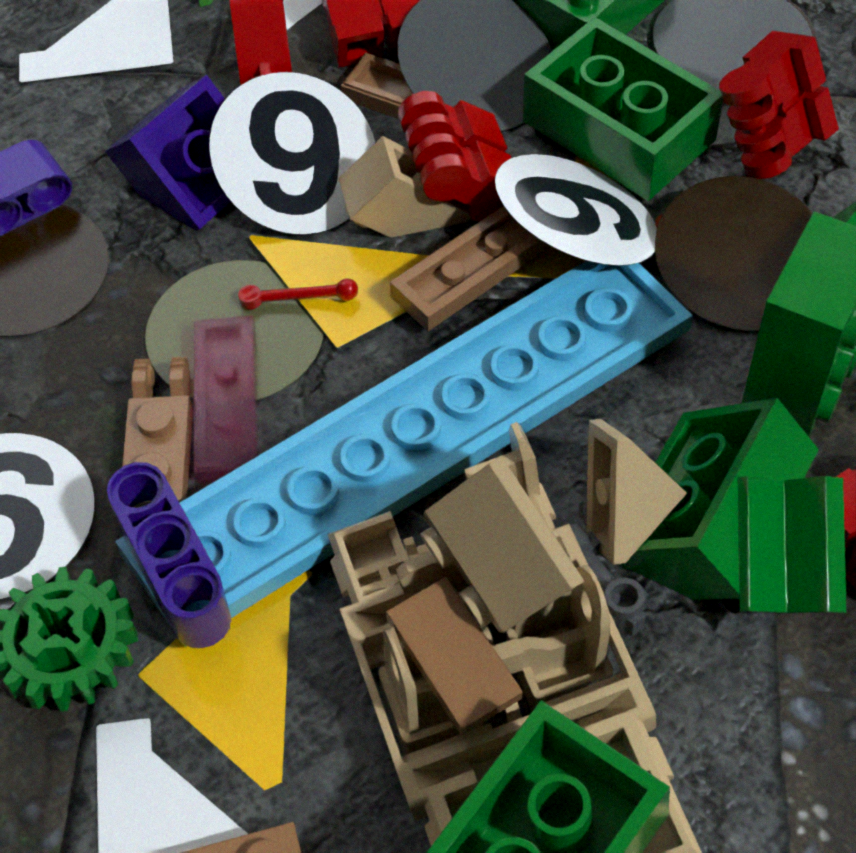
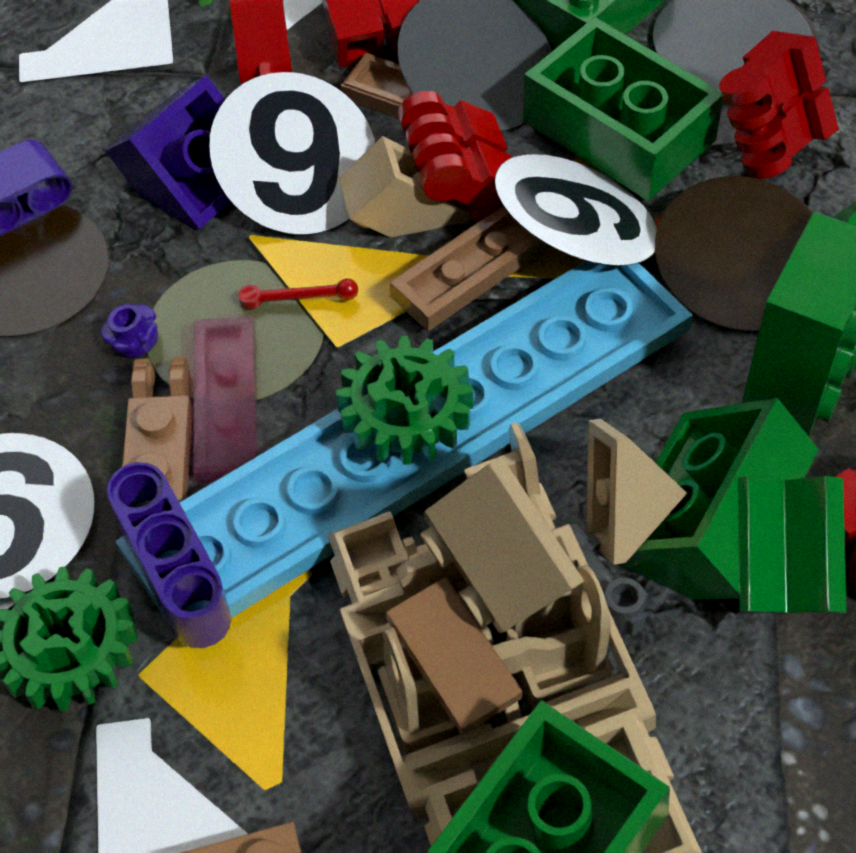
(131, 330): none -> dark purple plate
(403, 395): none -> green gear

